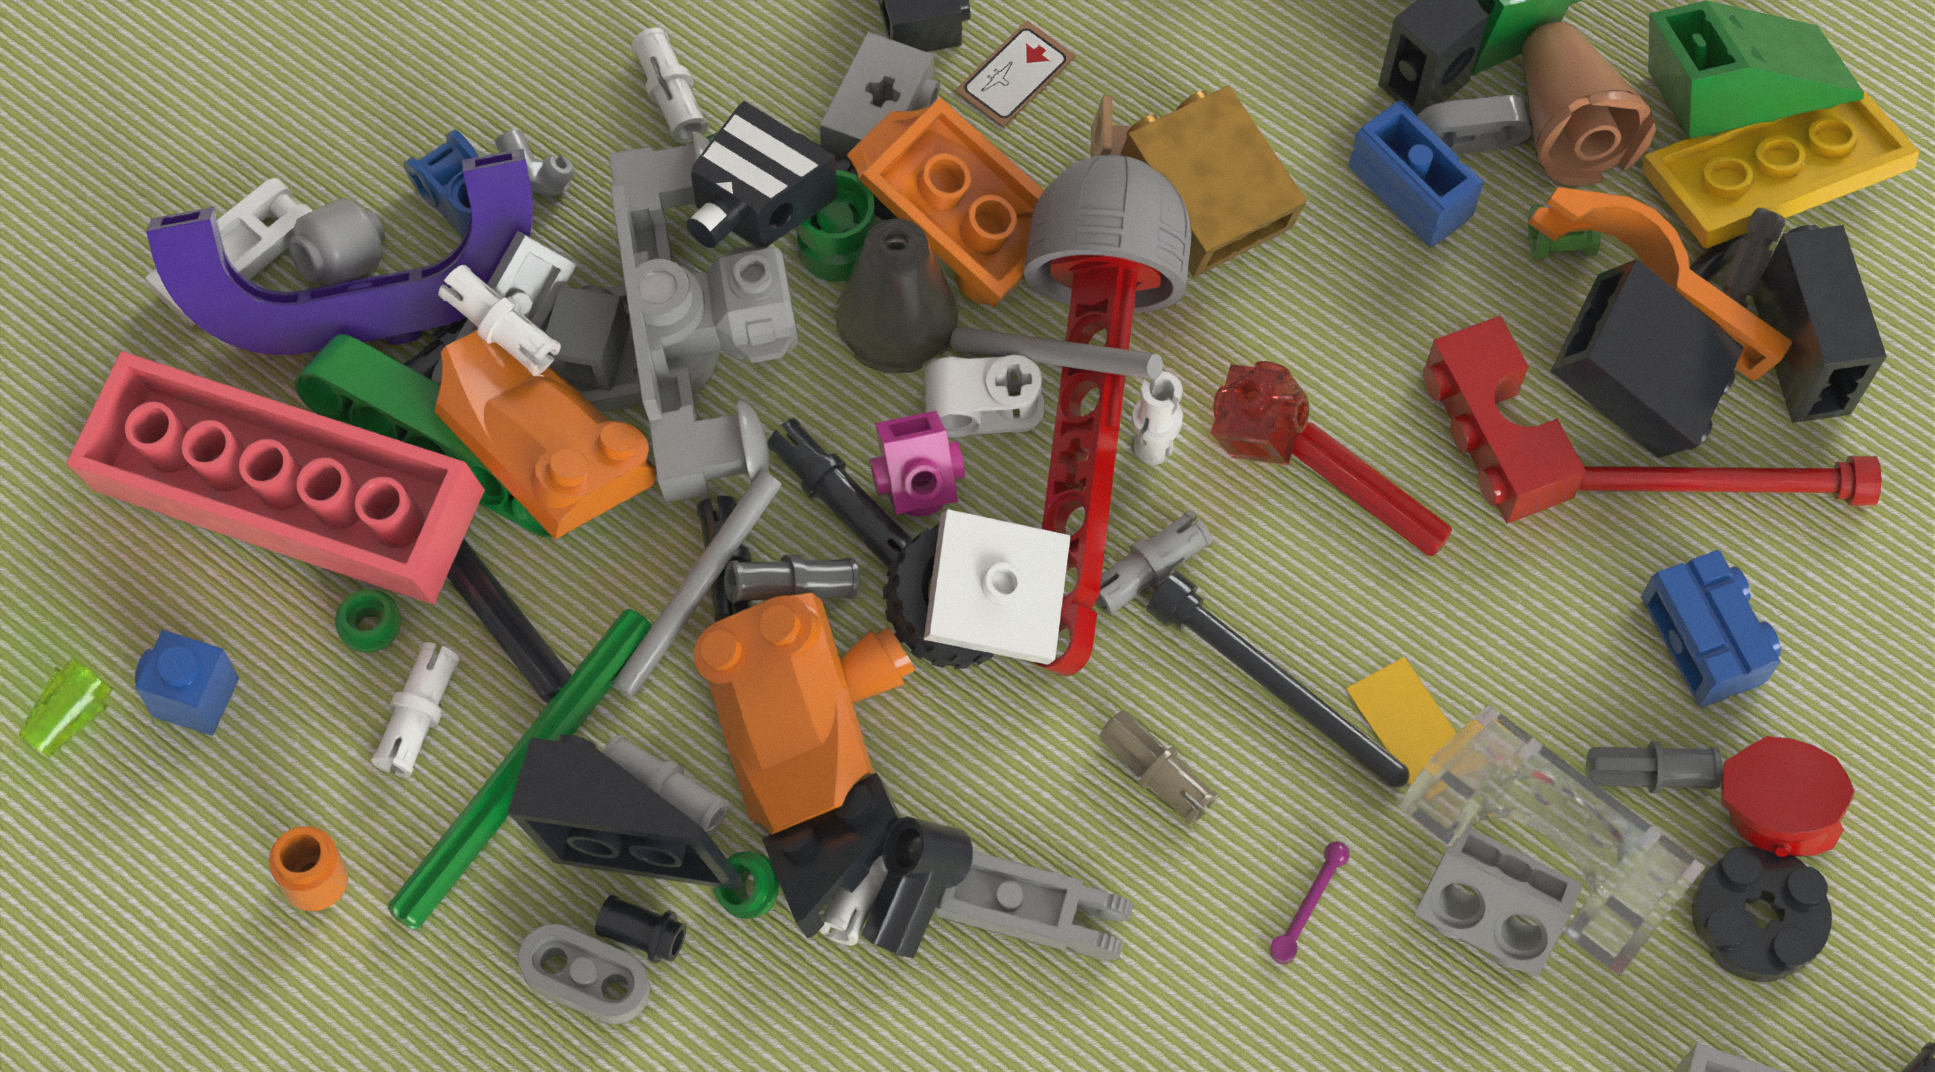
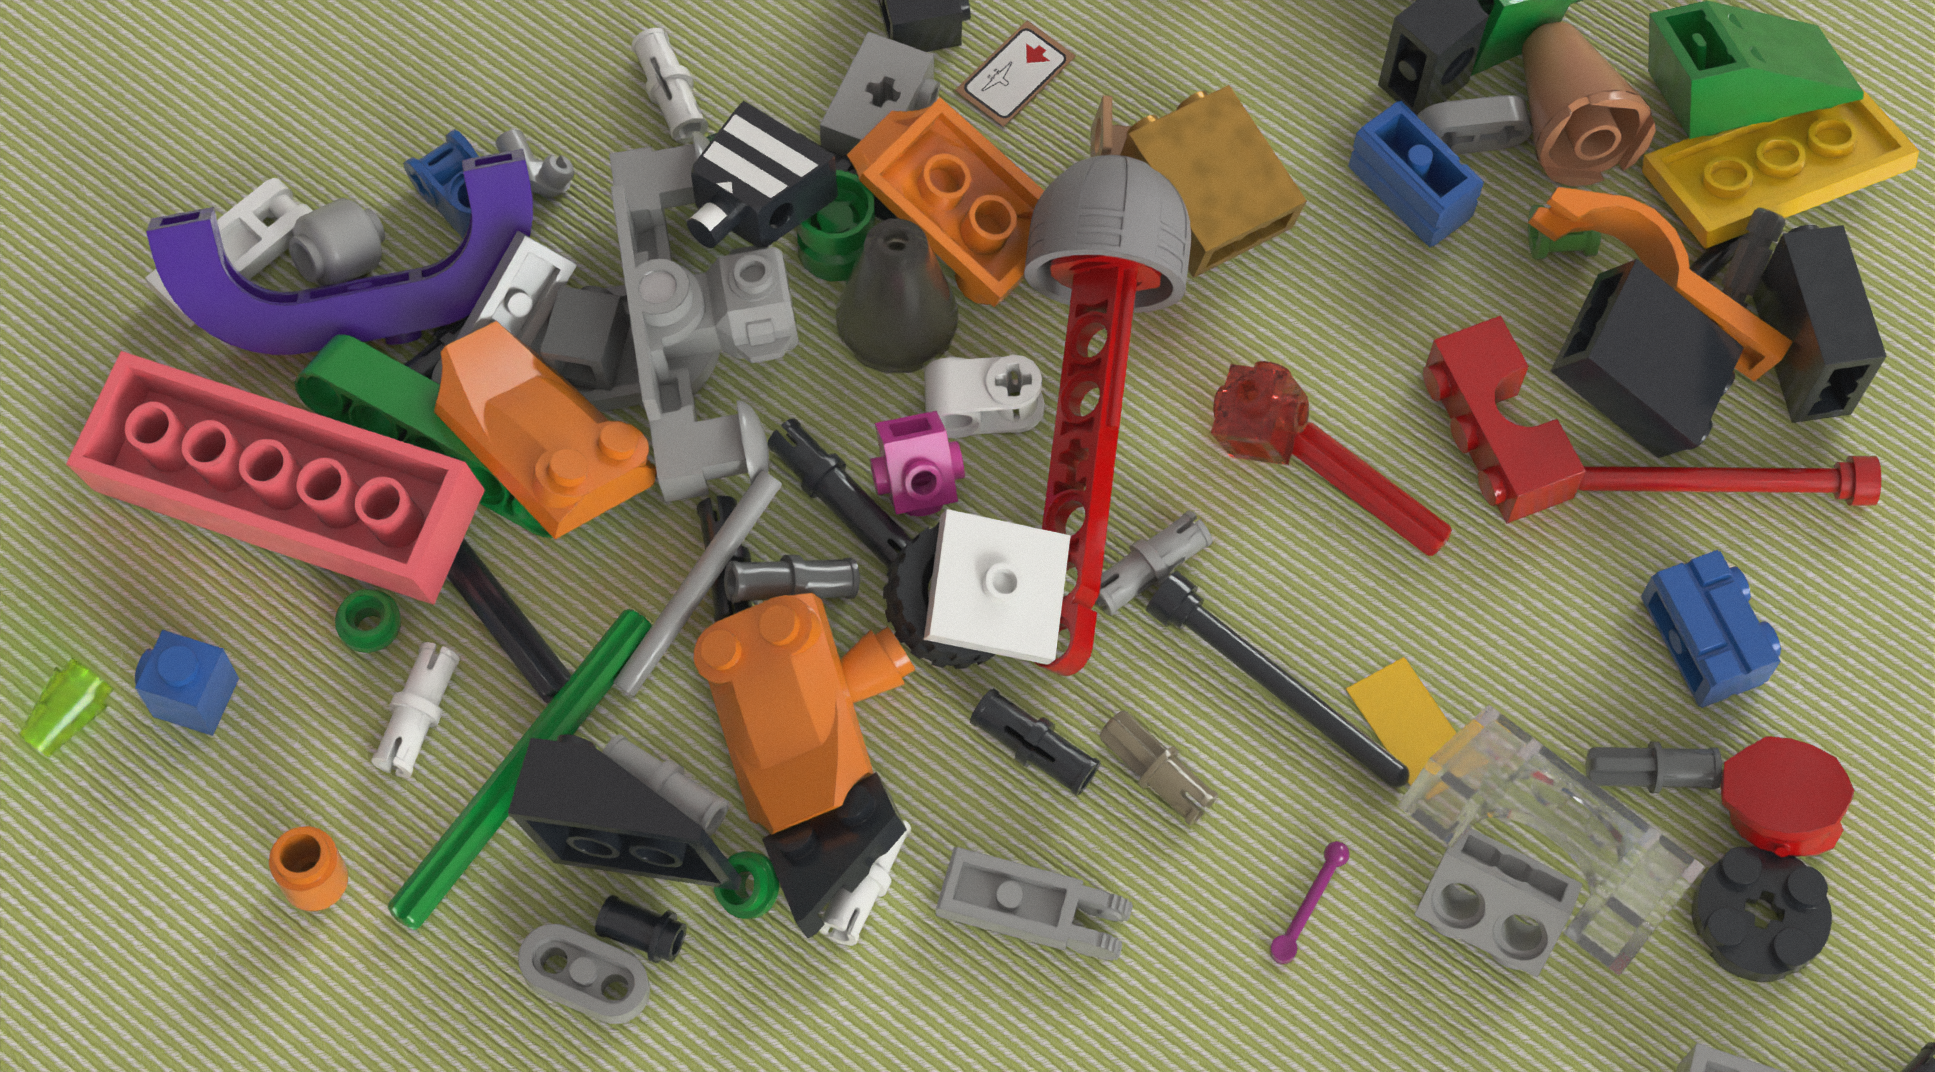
(499, 320): white pin -> none
(919, 863): black piece -> none
(1035, 742): none -> black pin
(1058, 352): light grey bar -> none
(1157, 418): white pin -> none

